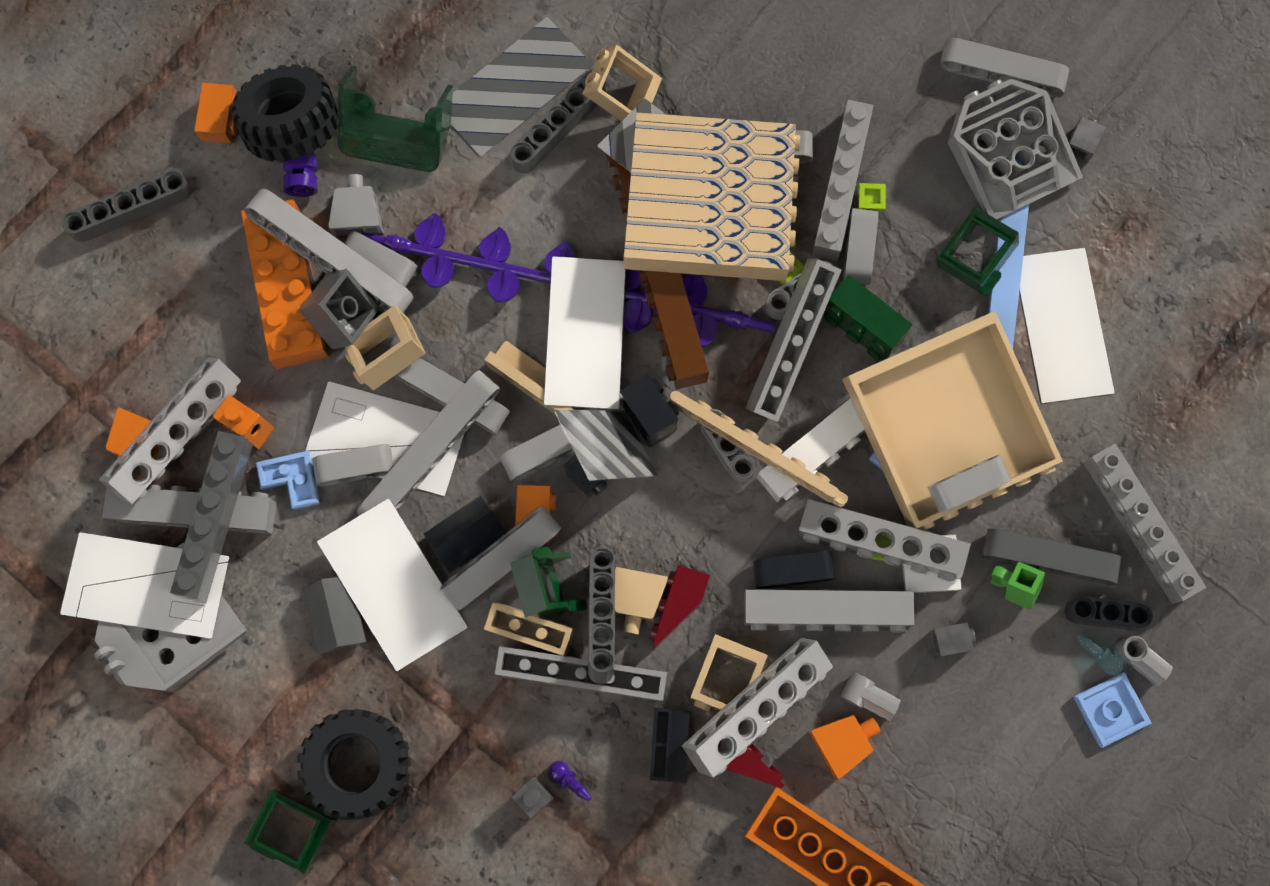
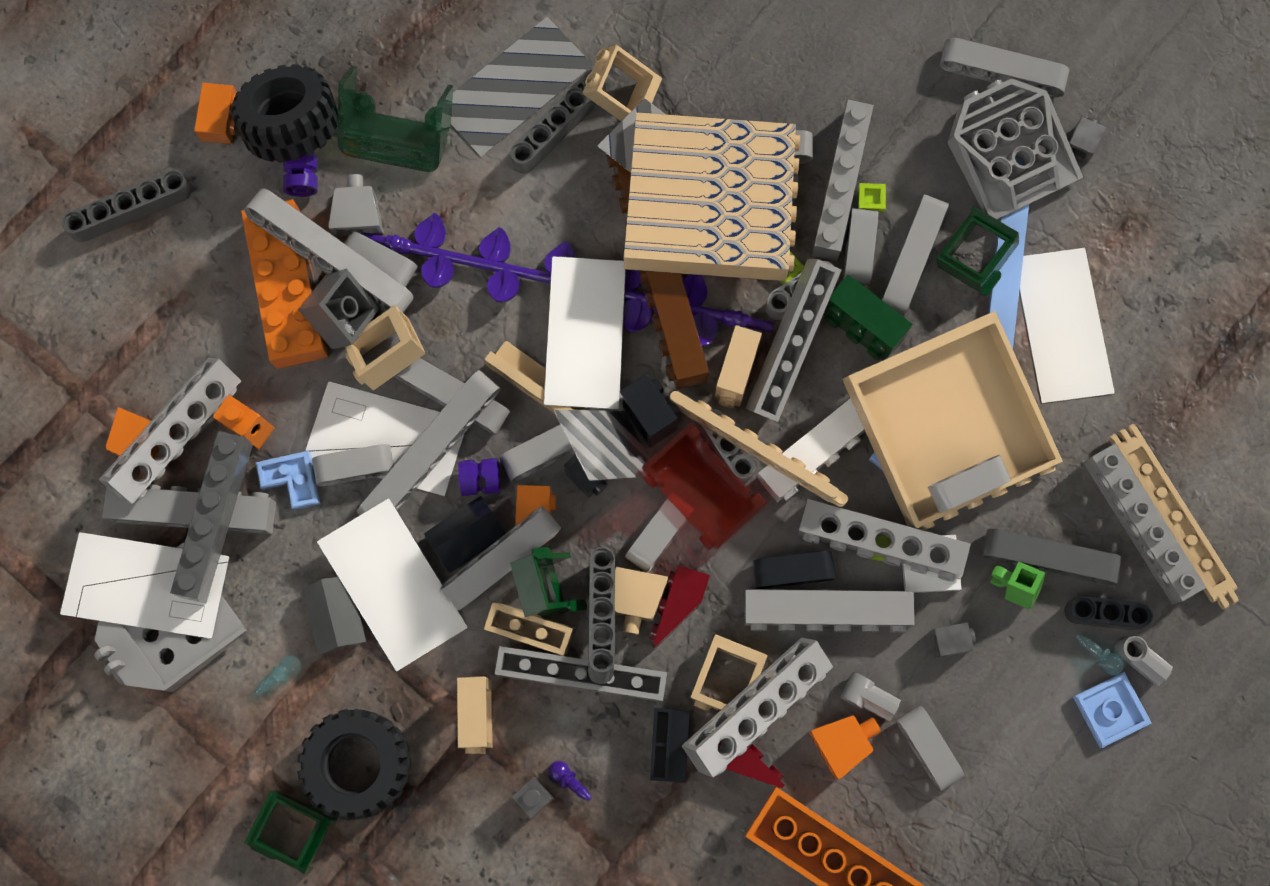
(288, 667): none -> clear light blue bar
(470, 473): none -> dark purple wheel
(474, 714): none -> tan window
(656, 537): none -> light grey beam
(702, 488): none -> clear red windscreen
(737, 367): none -> tan window
(914, 253): none -> light grey beam
(930, 748): none -> light grey beam
(1177, 516): none -> tan hinge

